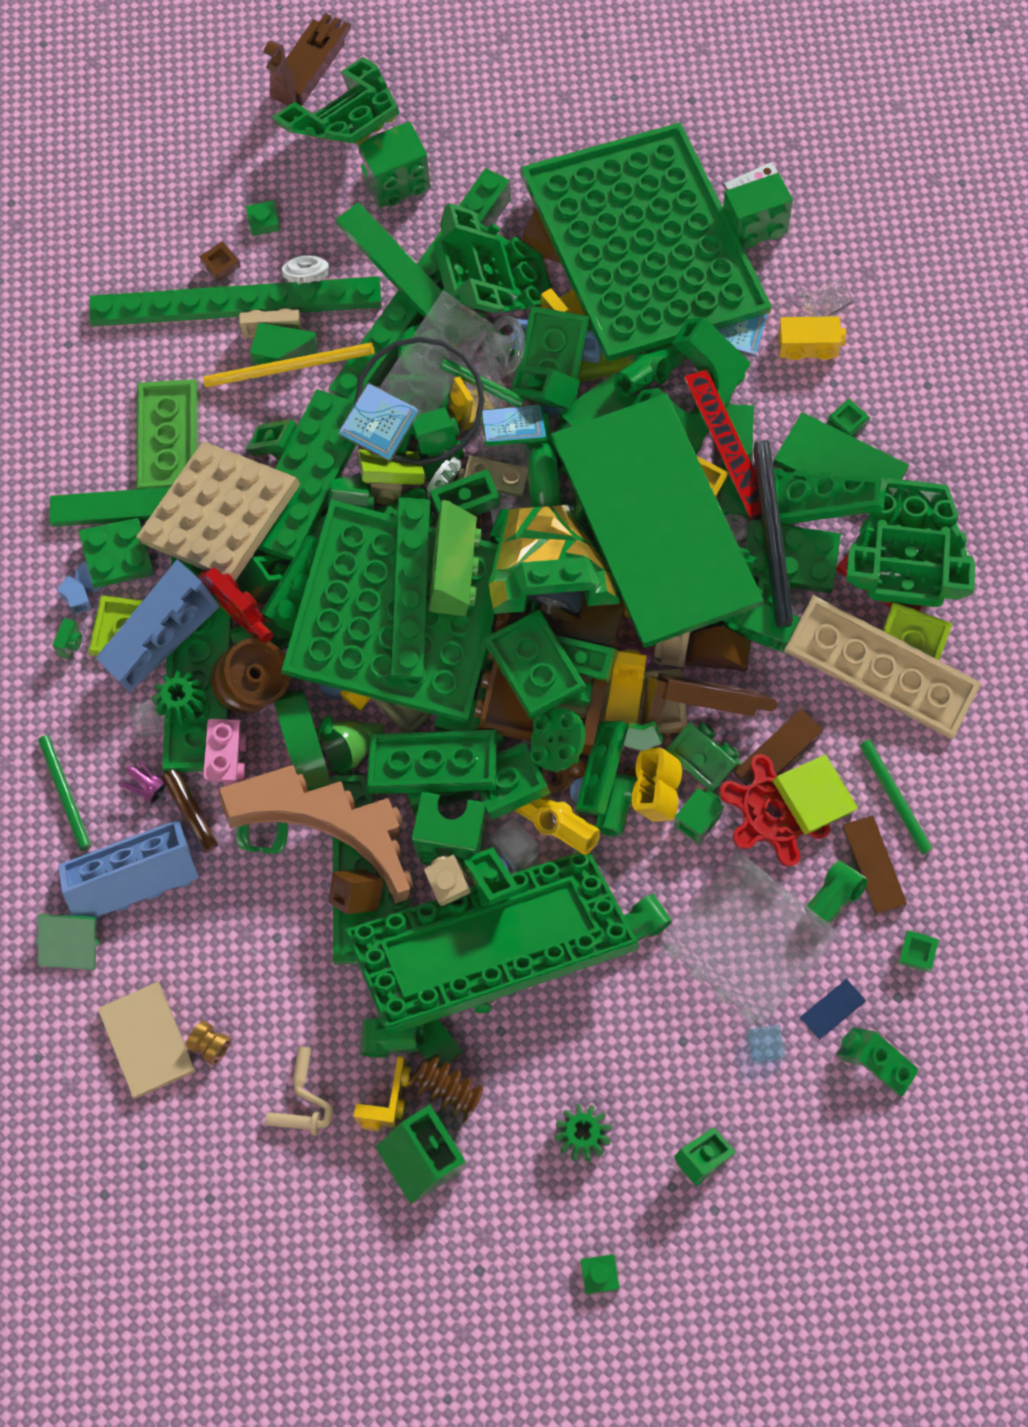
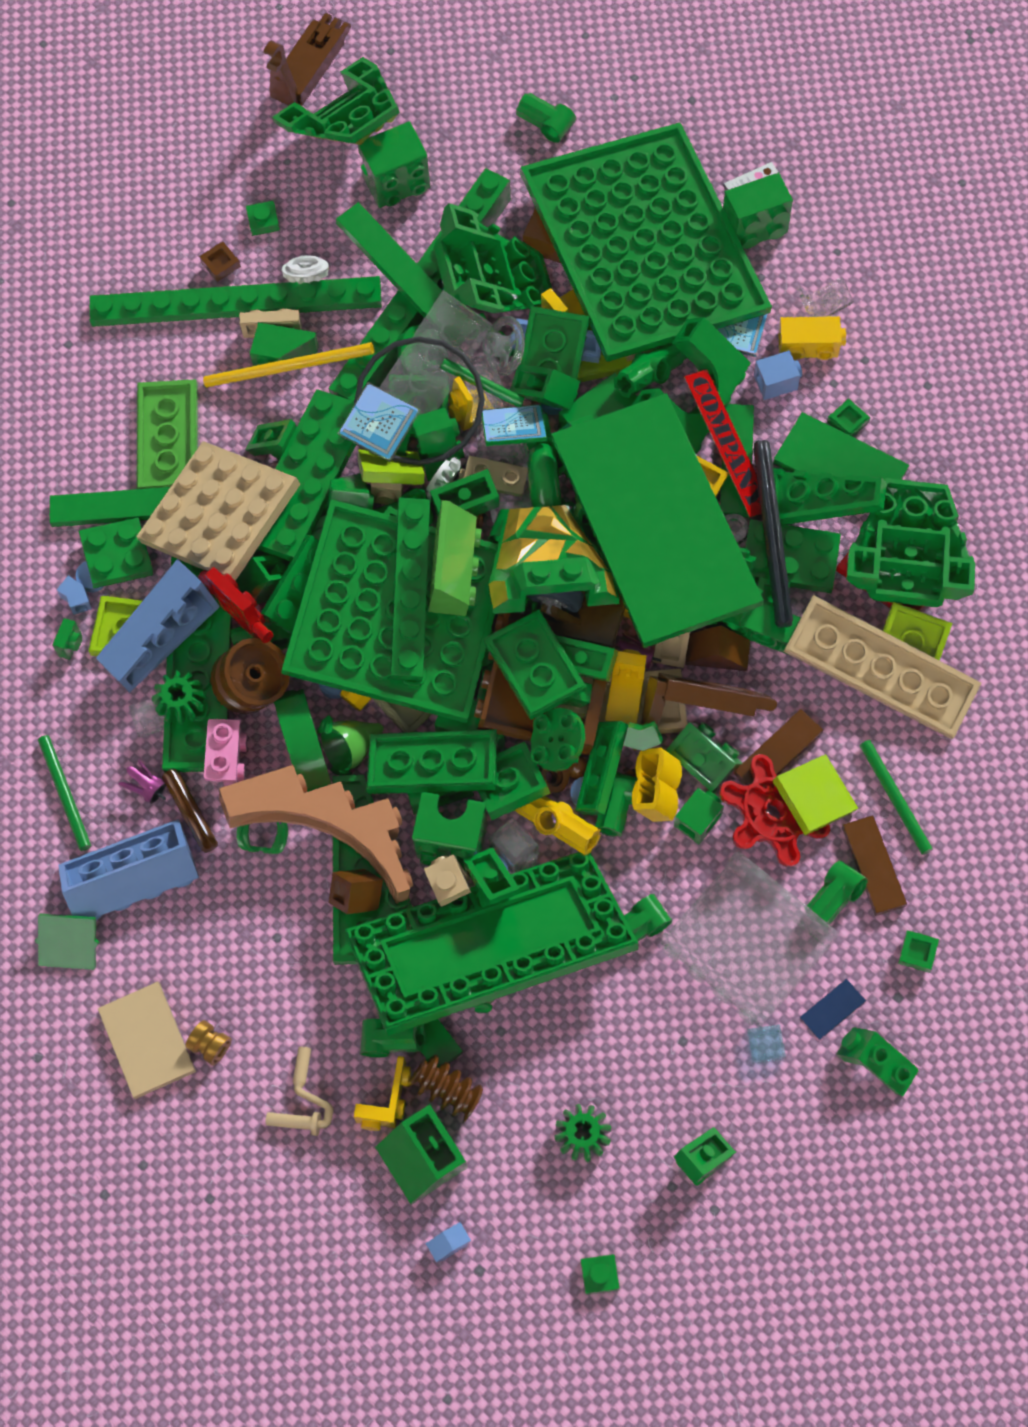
(448, 1242): none -> medium blue piece
(552, 120): none -> green piece
(777, 375): none -> medium blue brick

